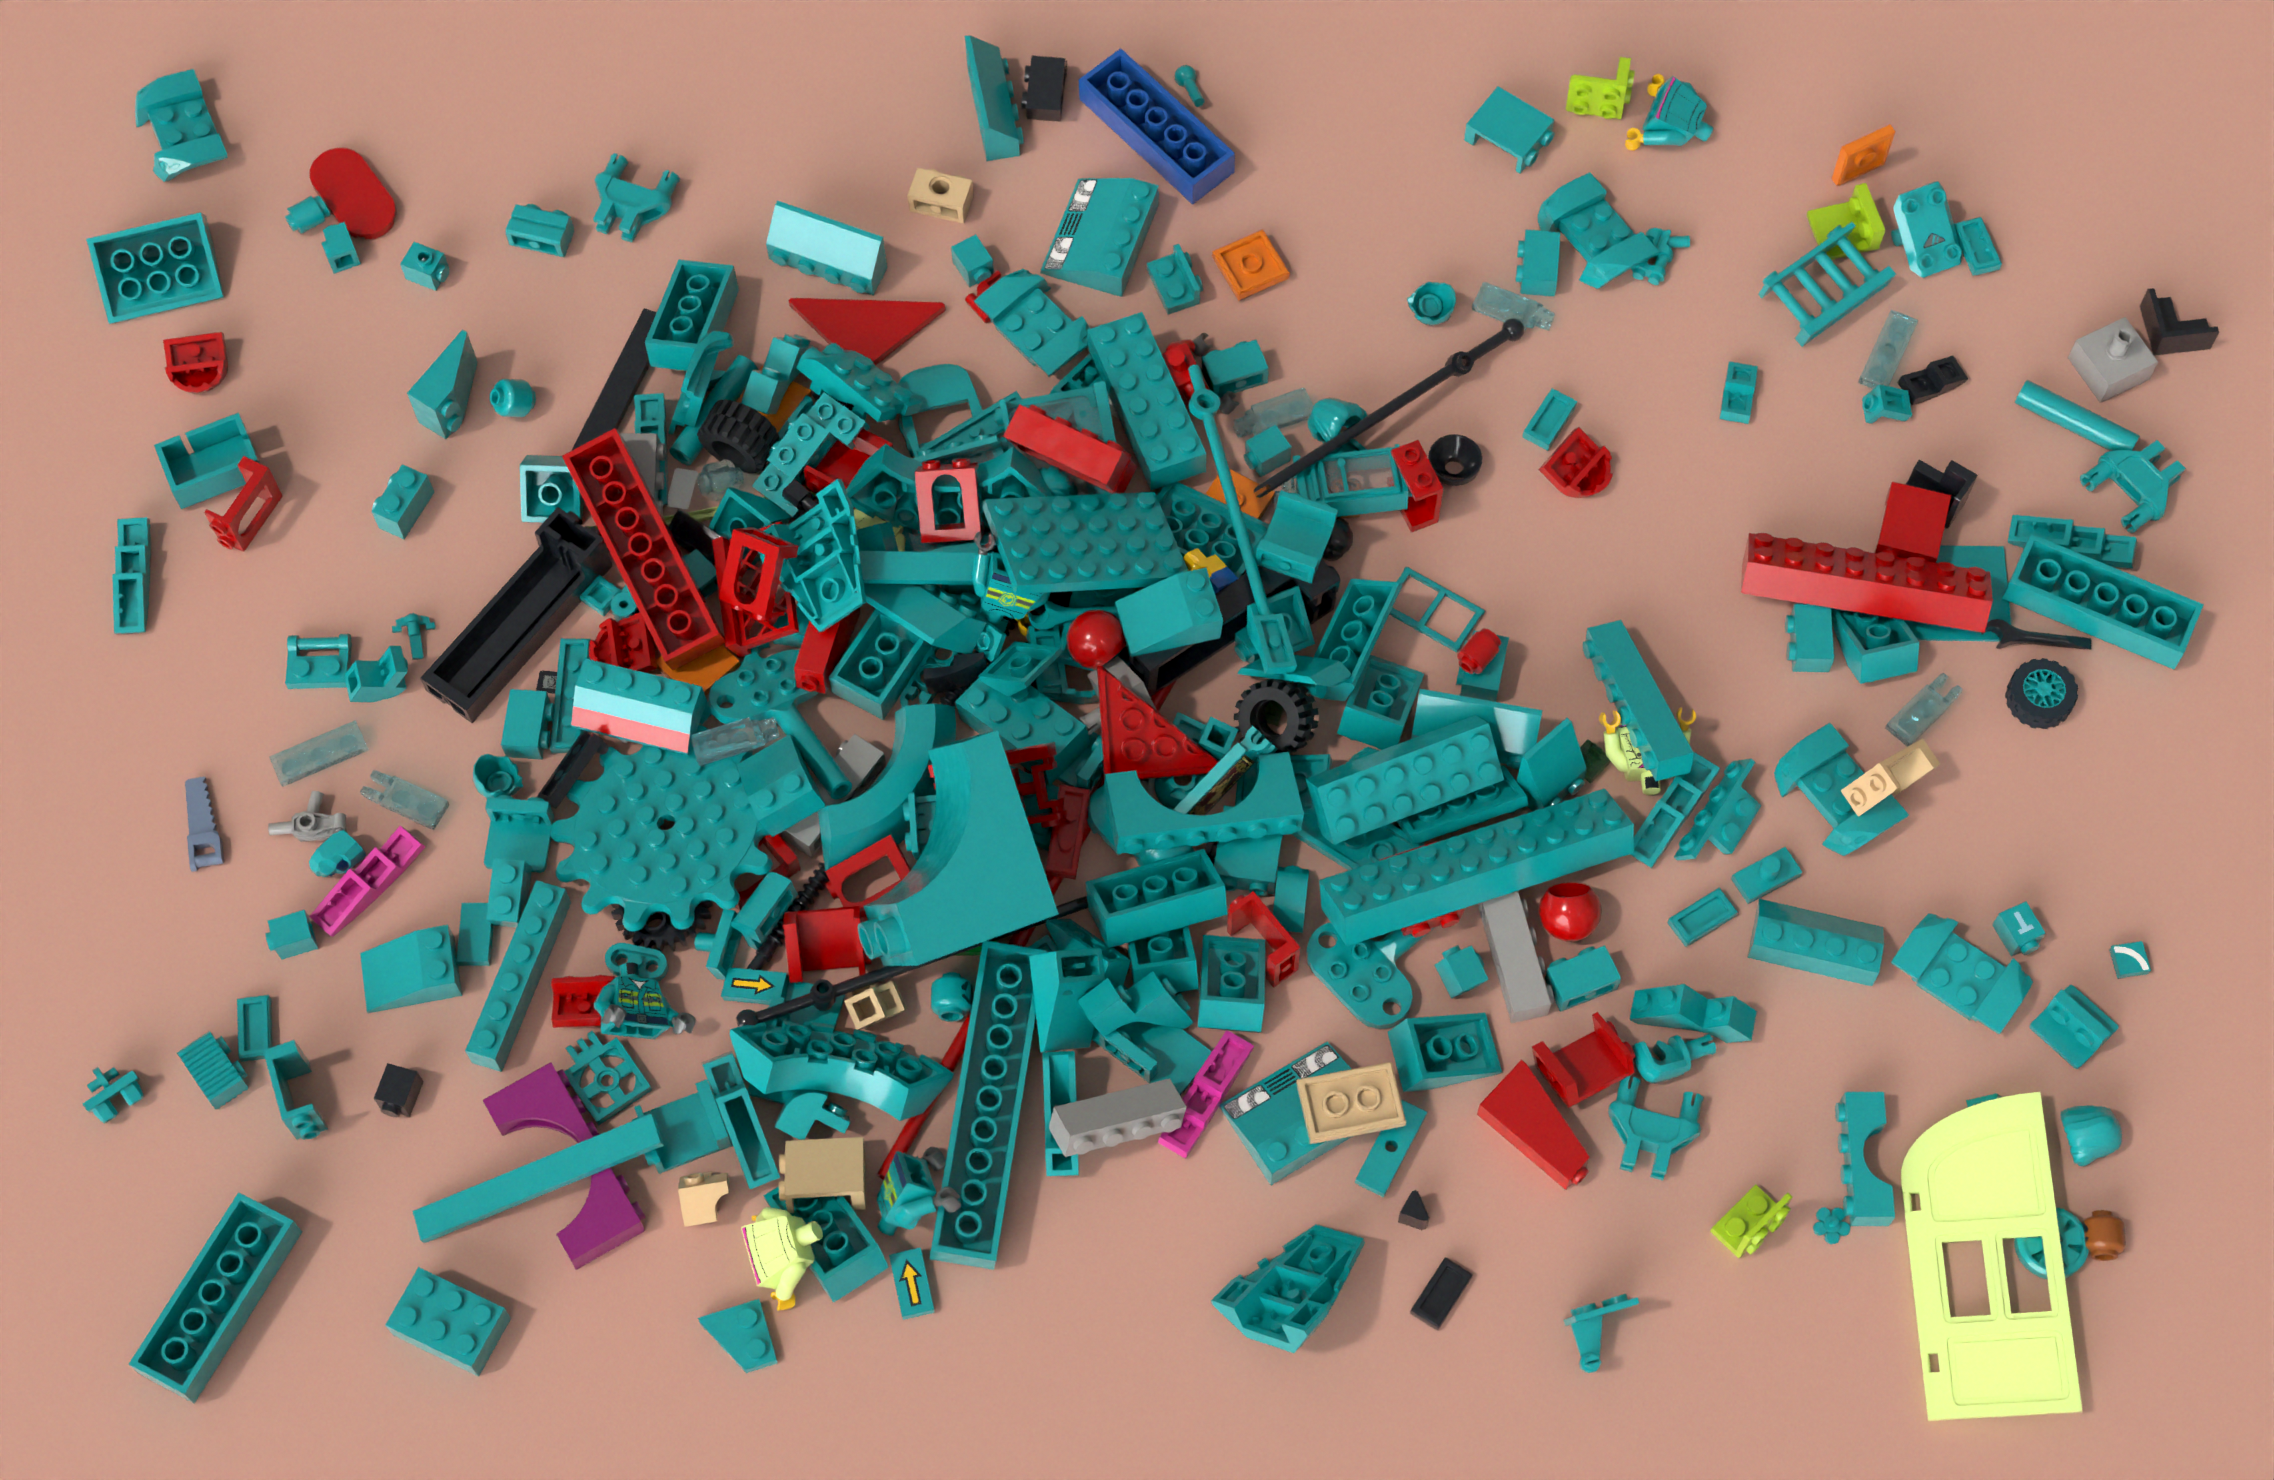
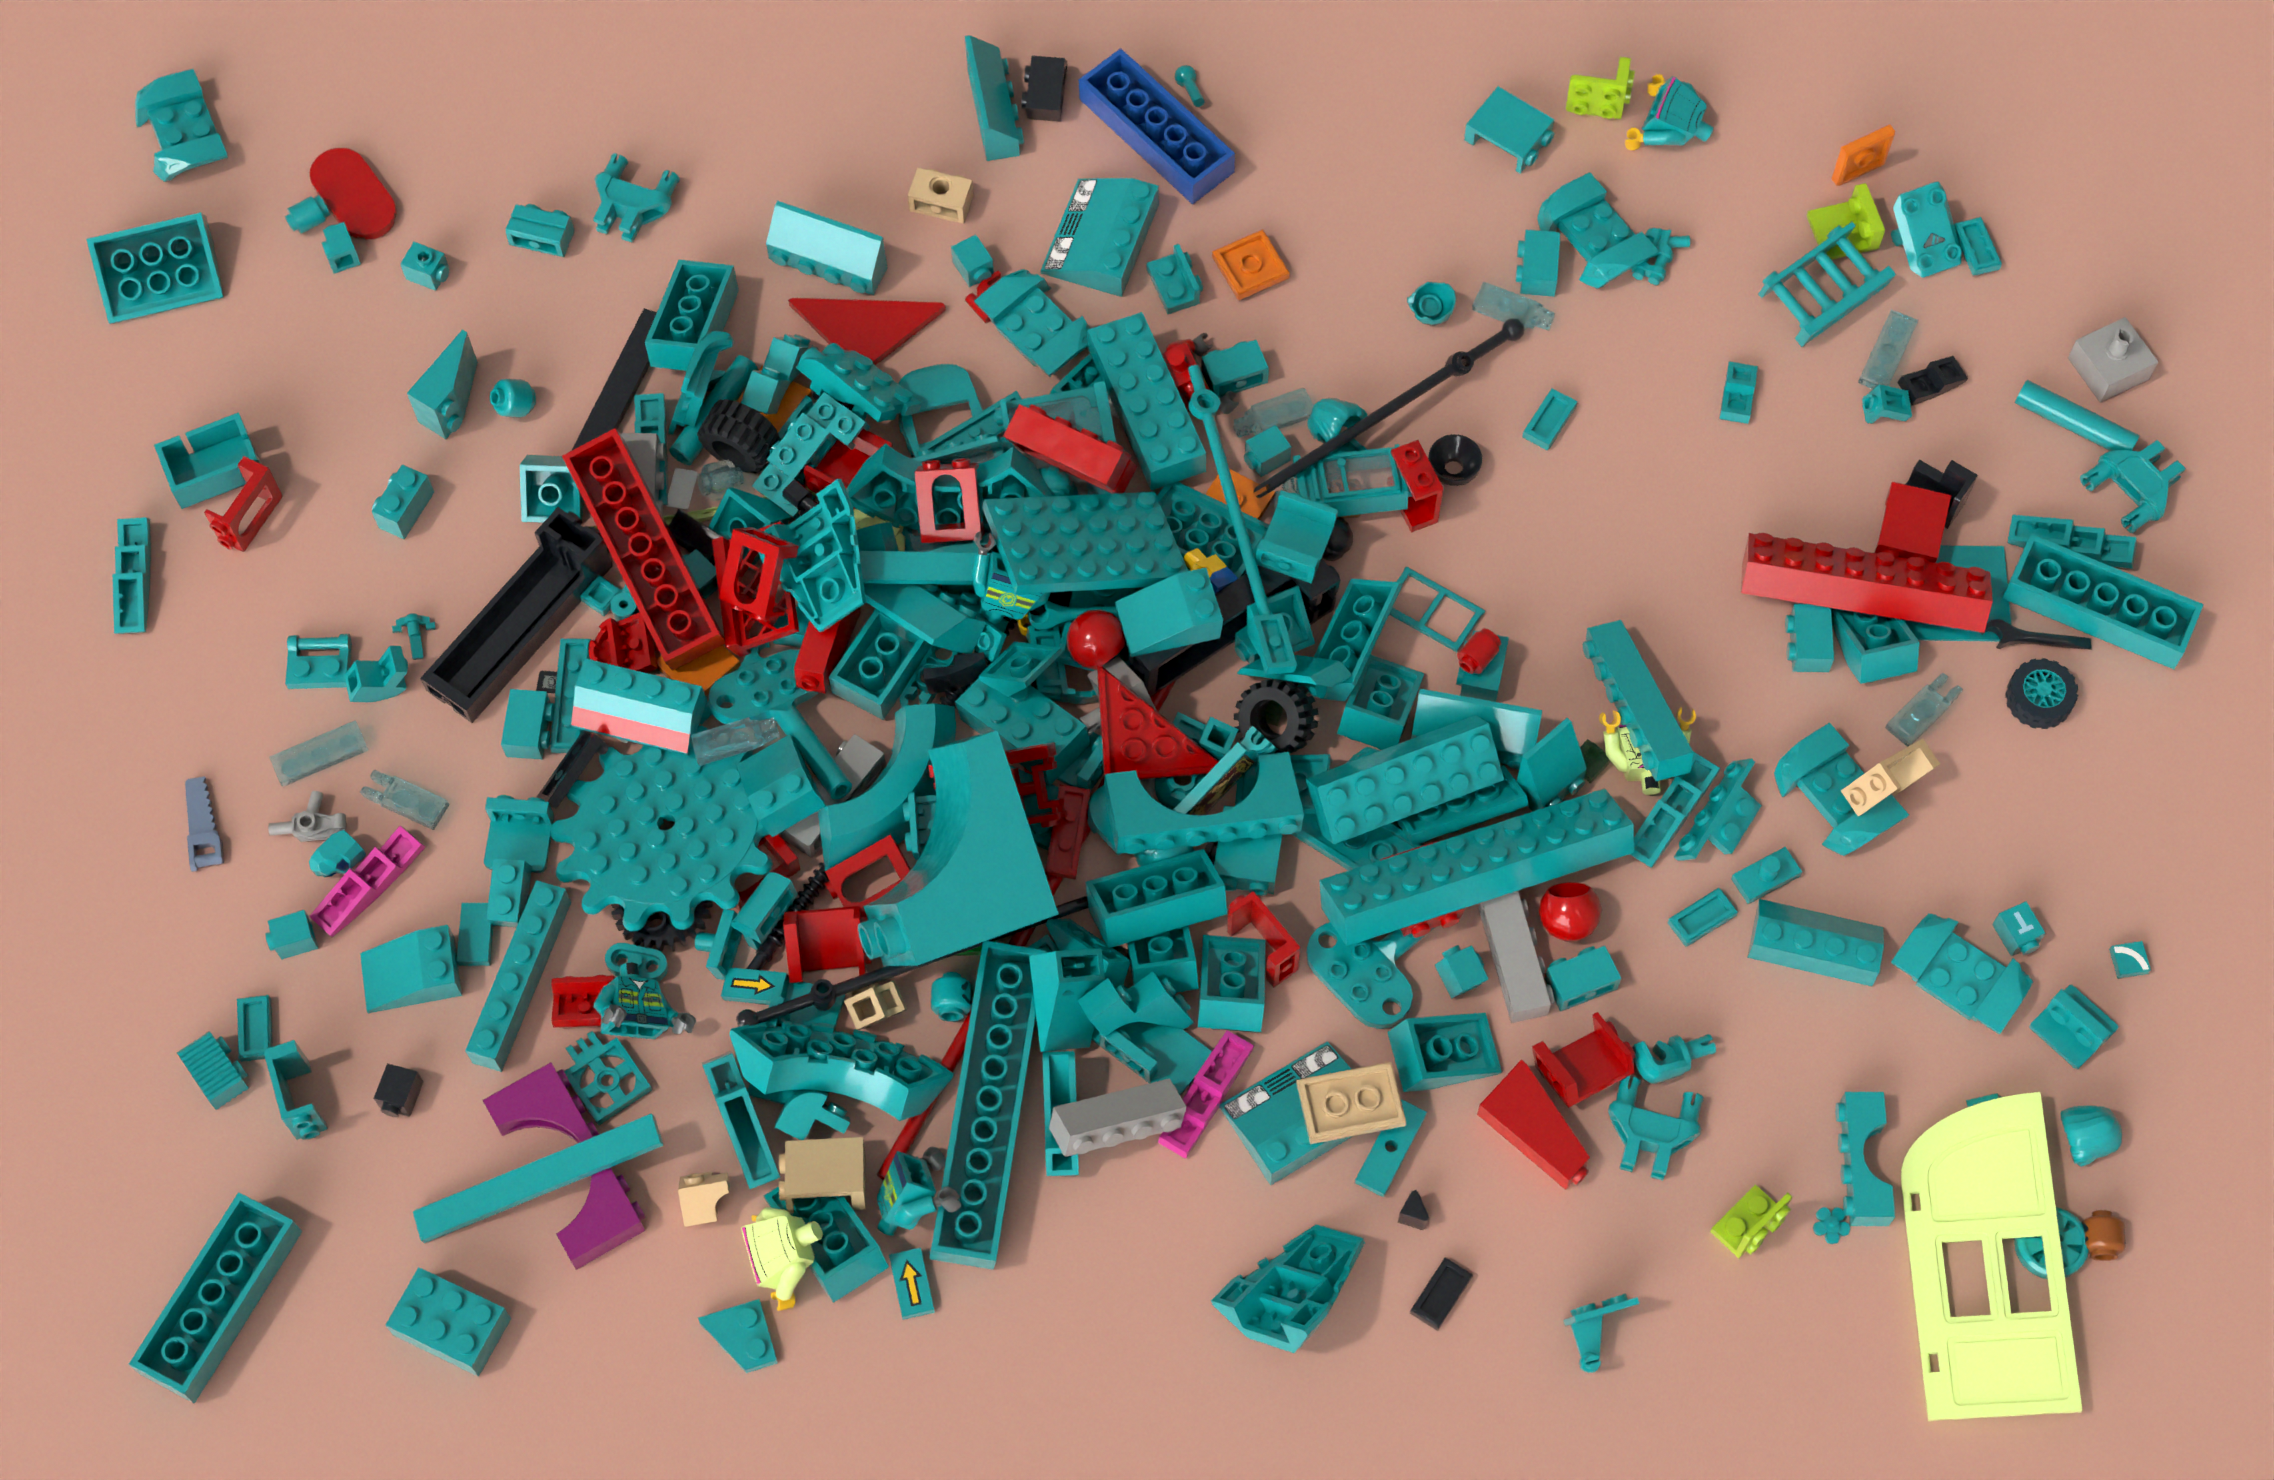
(101, 1104): teal hips -> none
(196, 361): red slope -> none
(496, 776): teal hair -> none
(688, 1129): teal panel -> none
(1291, 897): teal brick -> none
(1578, 466): red slope -> none
(1686, 1009): teal arch -> none
(2170, 335): black panel -> none

